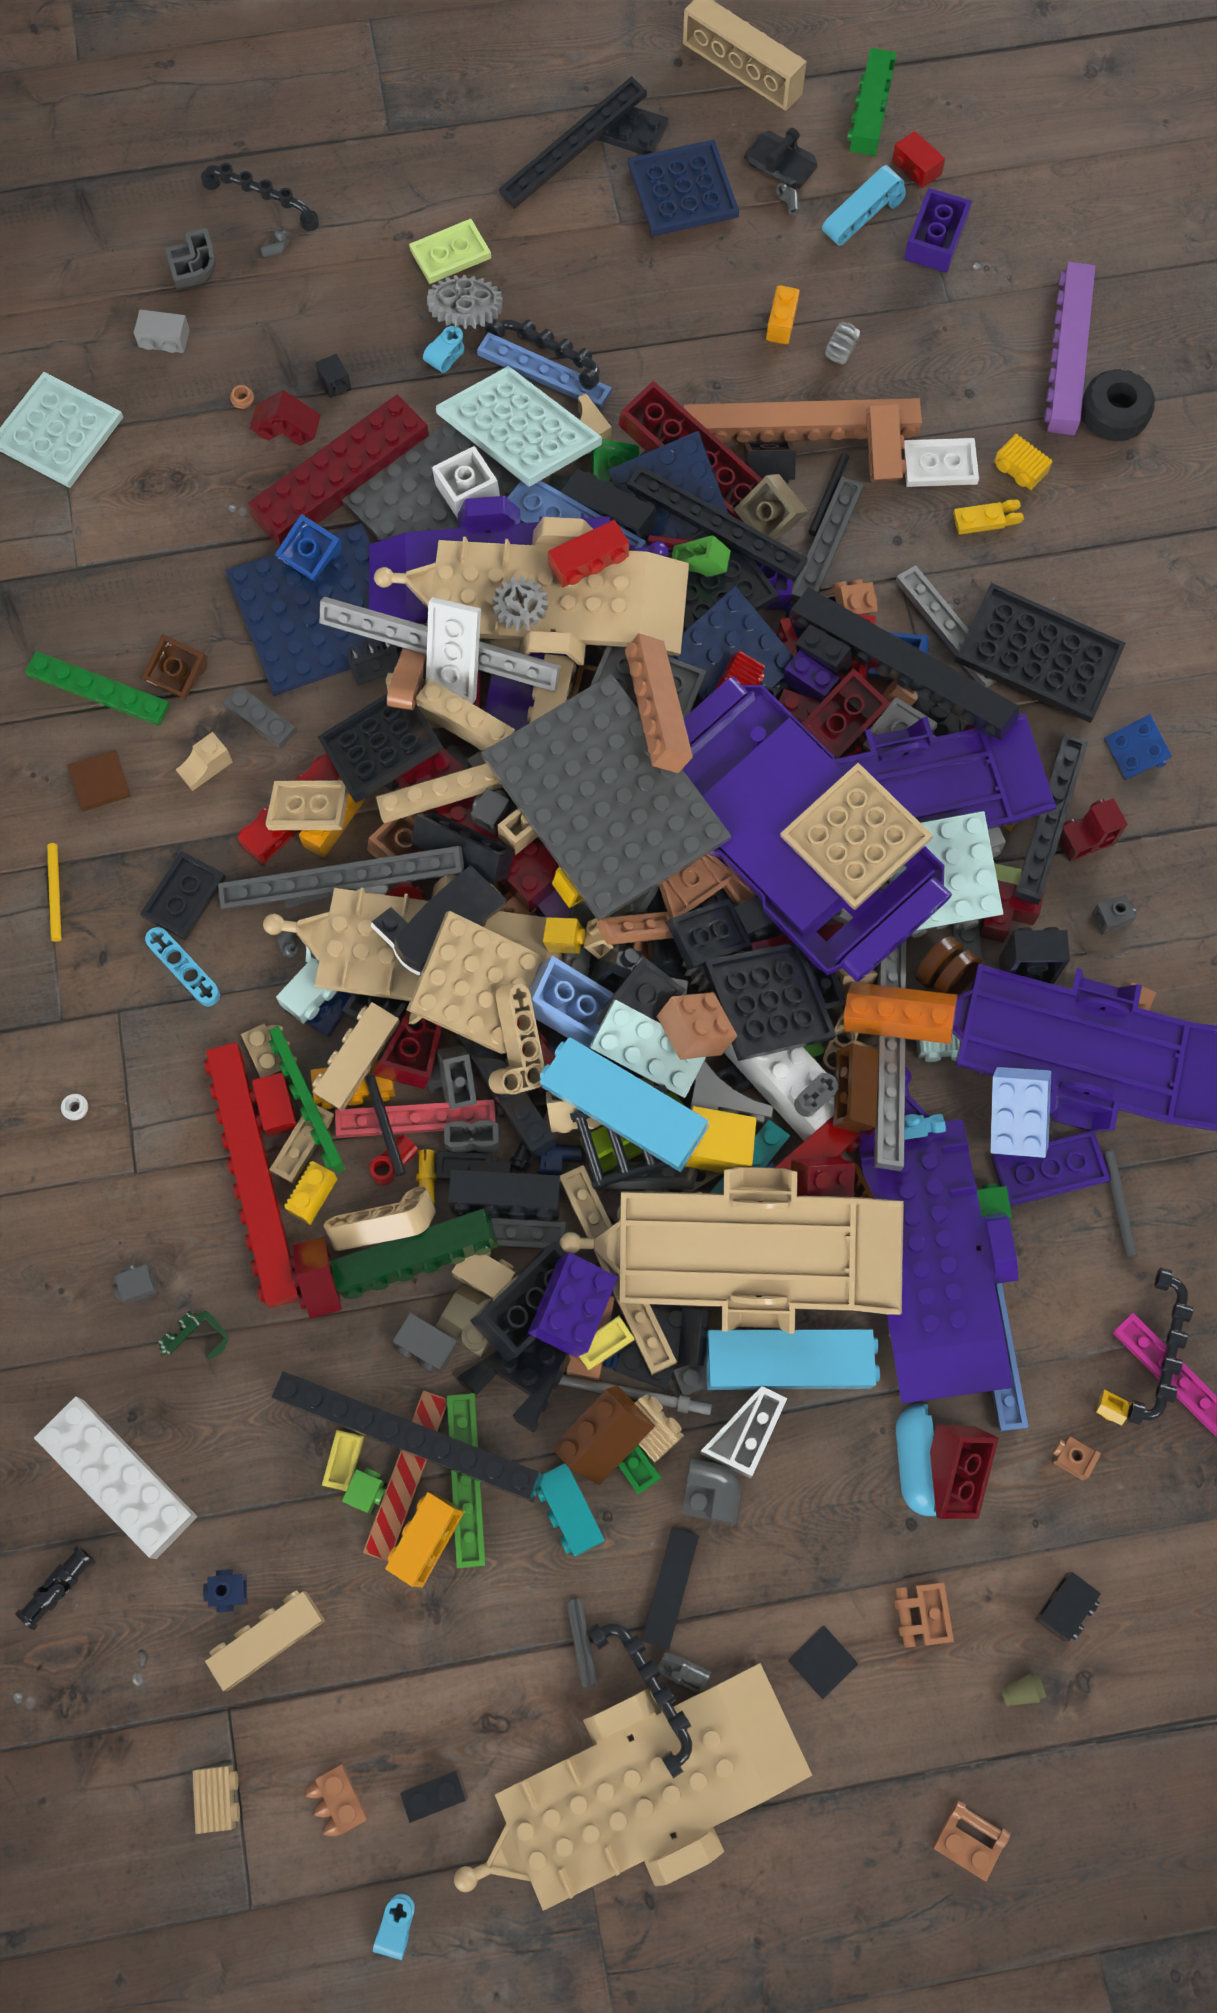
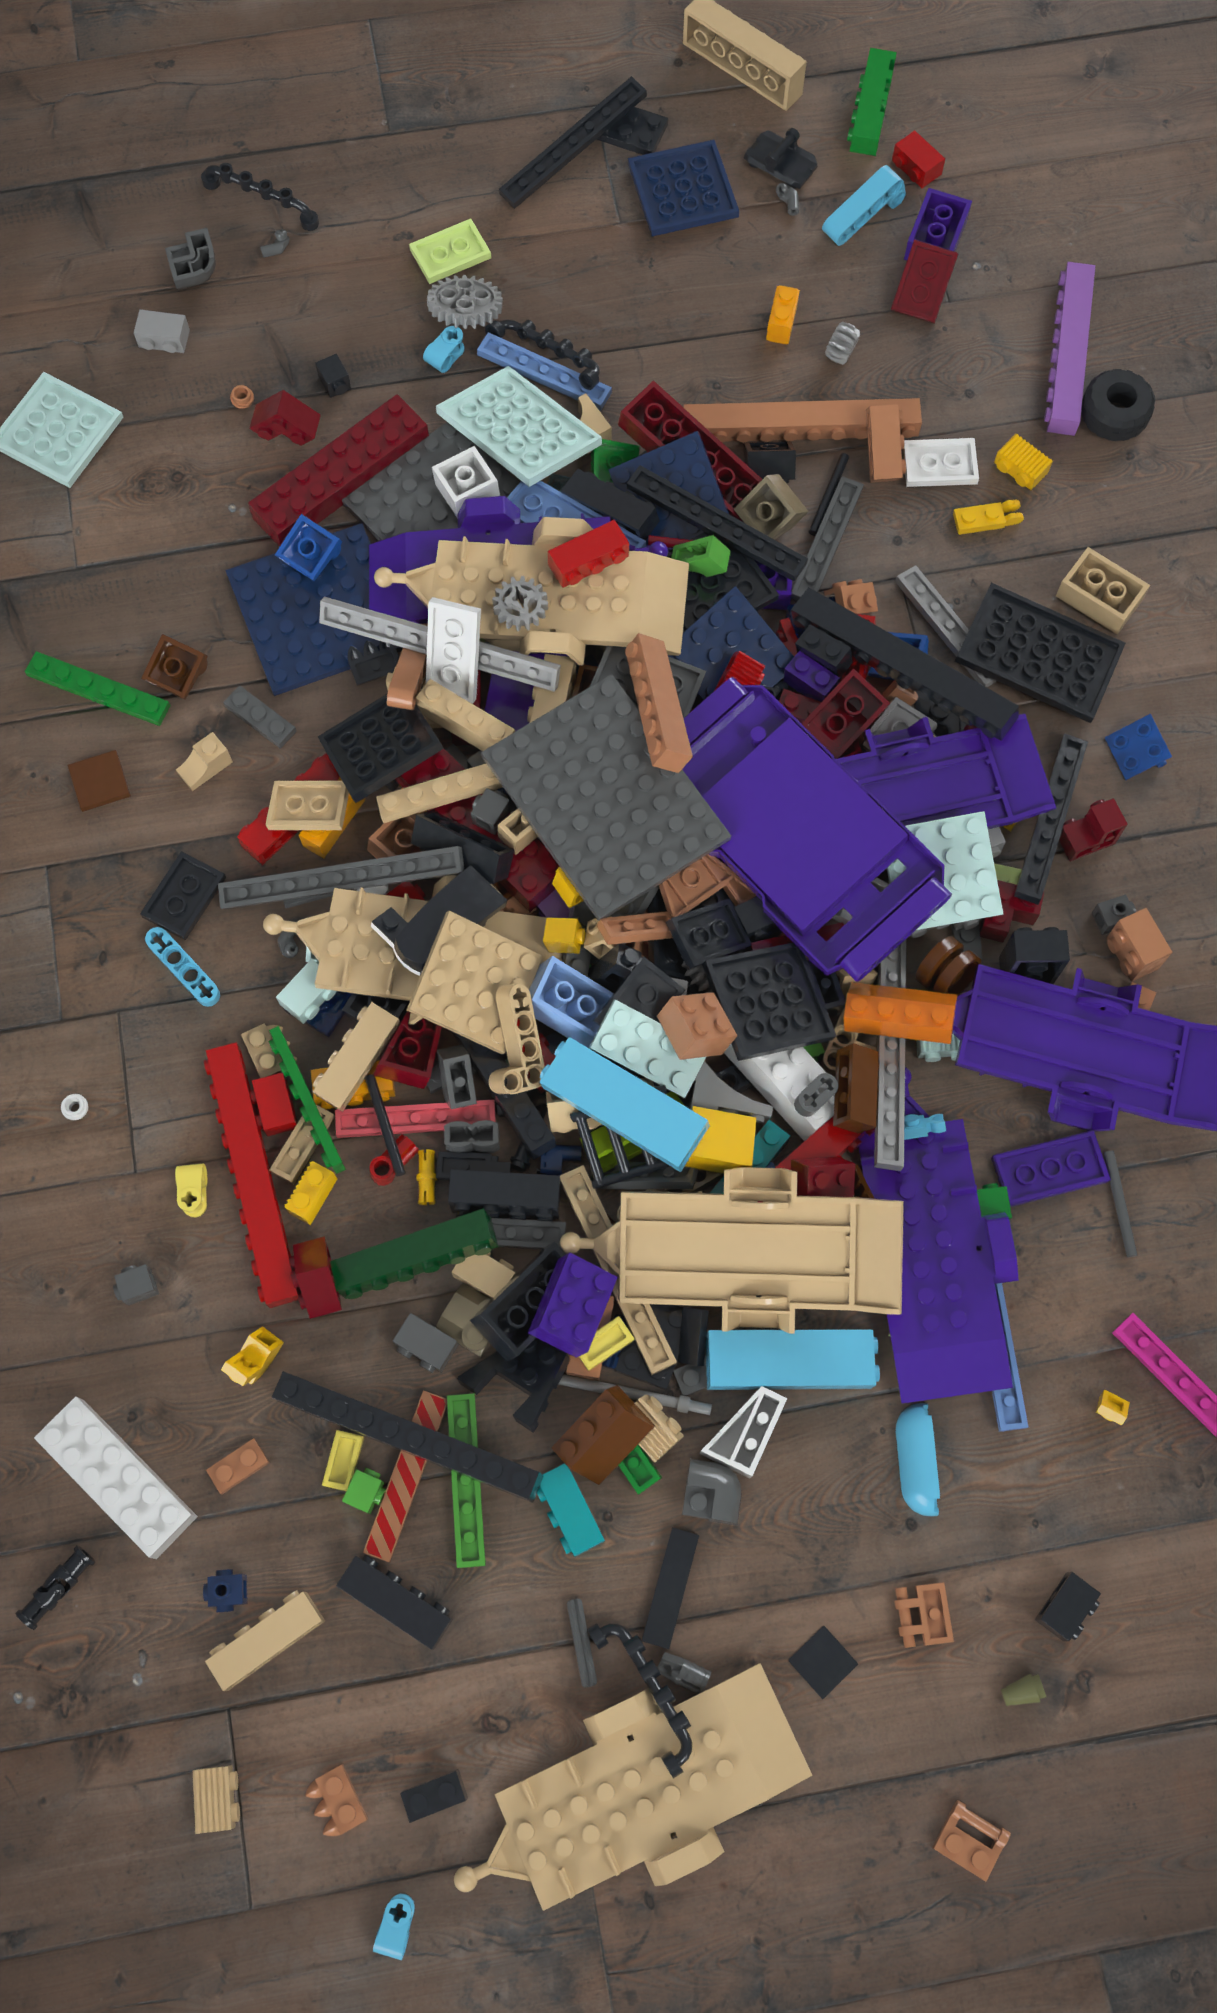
(54, 893): yellow bar -> none
(188, 1324): dark green piece -> none
(192, 1184): none -> light yellow piece
(237, 1466): none -> nougat plate
(253, 1358): none -> yellow brick
(382, 1223): tan beam -> none
(395, 1602): none -> black brick
(424, 1539): light orange brick -> none
(856, 836): tan plate -> none
(924, 281): none -> dark red tile
(961, 1469): dark red slope -> none
(1020, 1112): light blue brick -> none
(1081, 1468): nougat brick -> none
(1102, 590): none -> tan brick
(1138, 945): none -> nougat brick
(1170, 1364): black bar -> none

